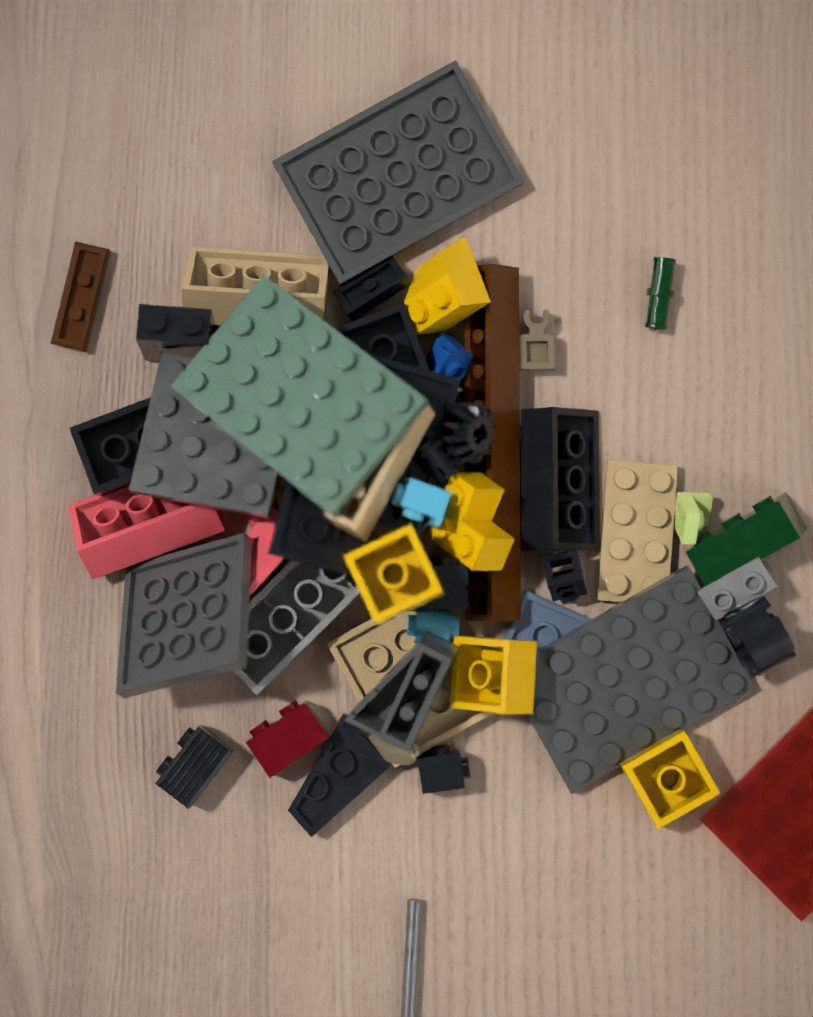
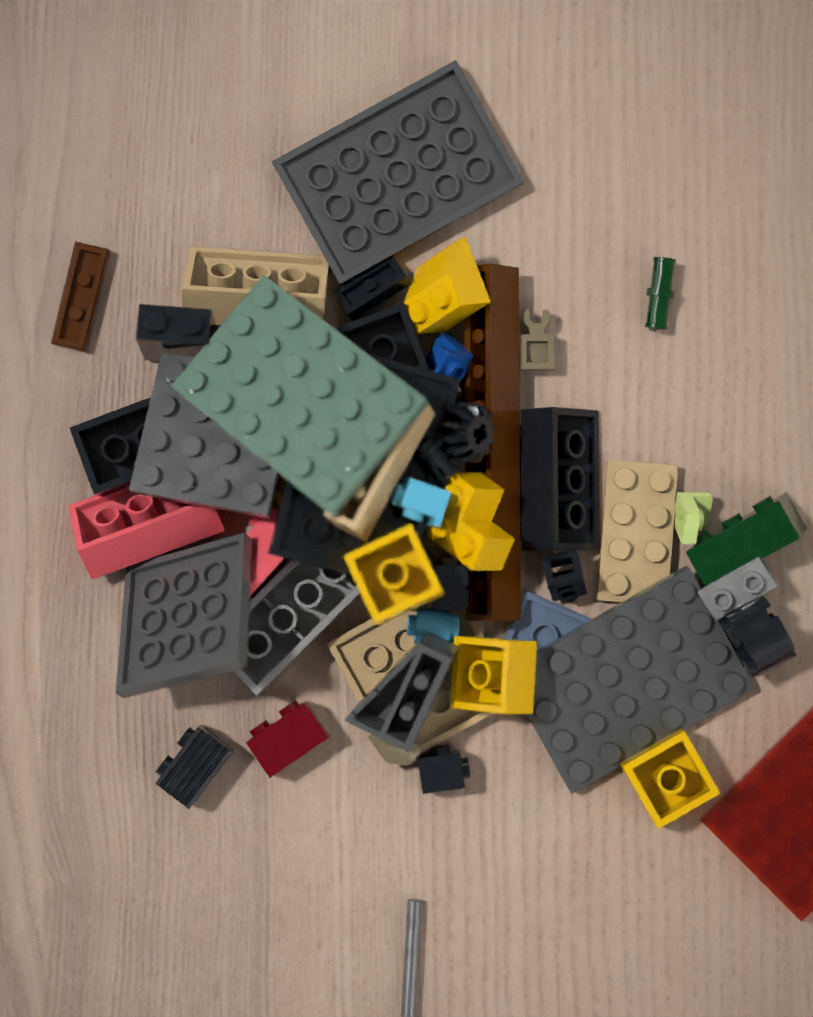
(339, 775): black wing -> none

